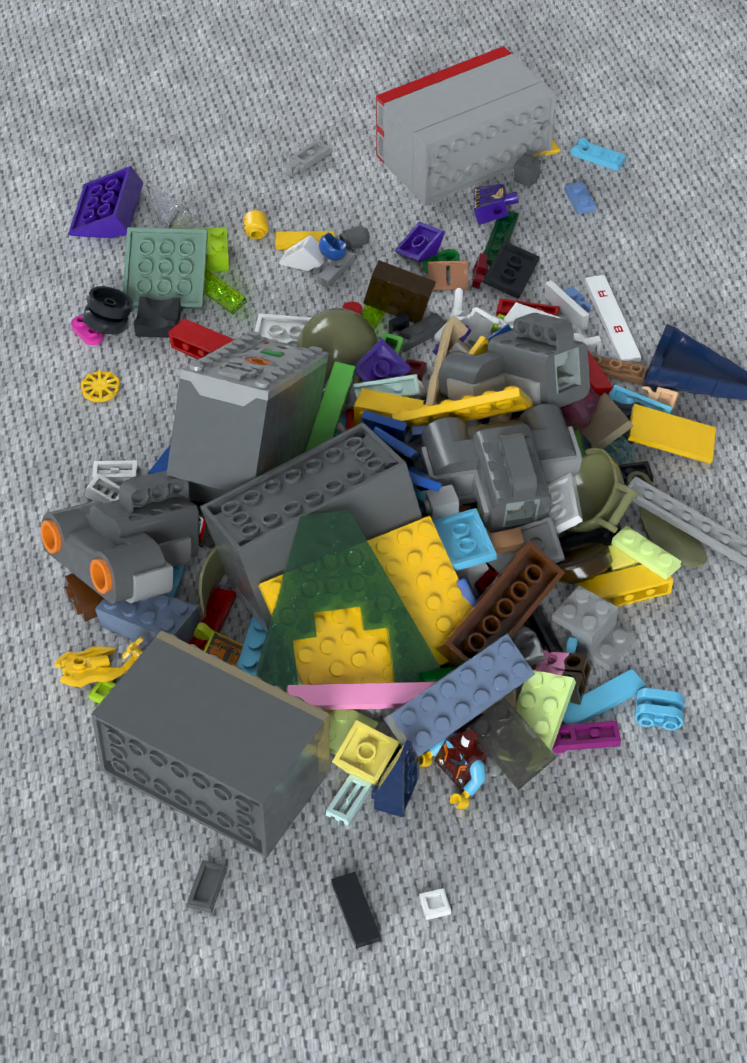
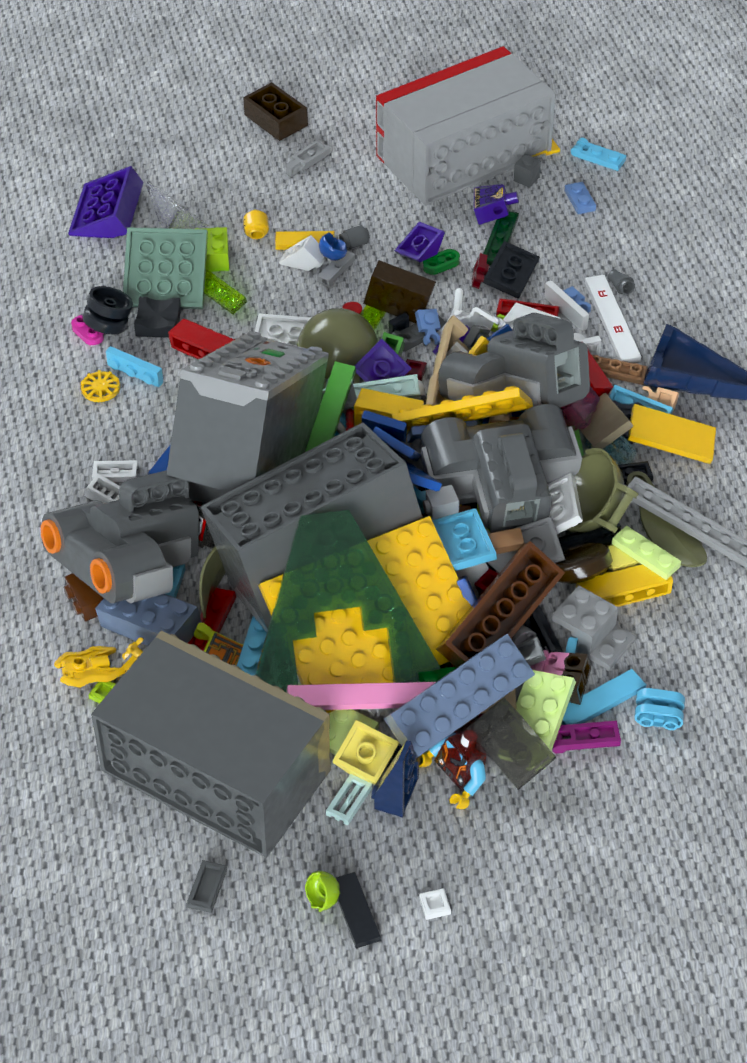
(134, 366): none -> medium azure plate
(275, 111): none -> dark brown brick
(322, 890): none -> lime hair
(429, 323): none -> medium blue plate
(458, 274): nougat piece -> none
(475, 333): none -> dark grey plate
(623, 283): none -> dark grey cone

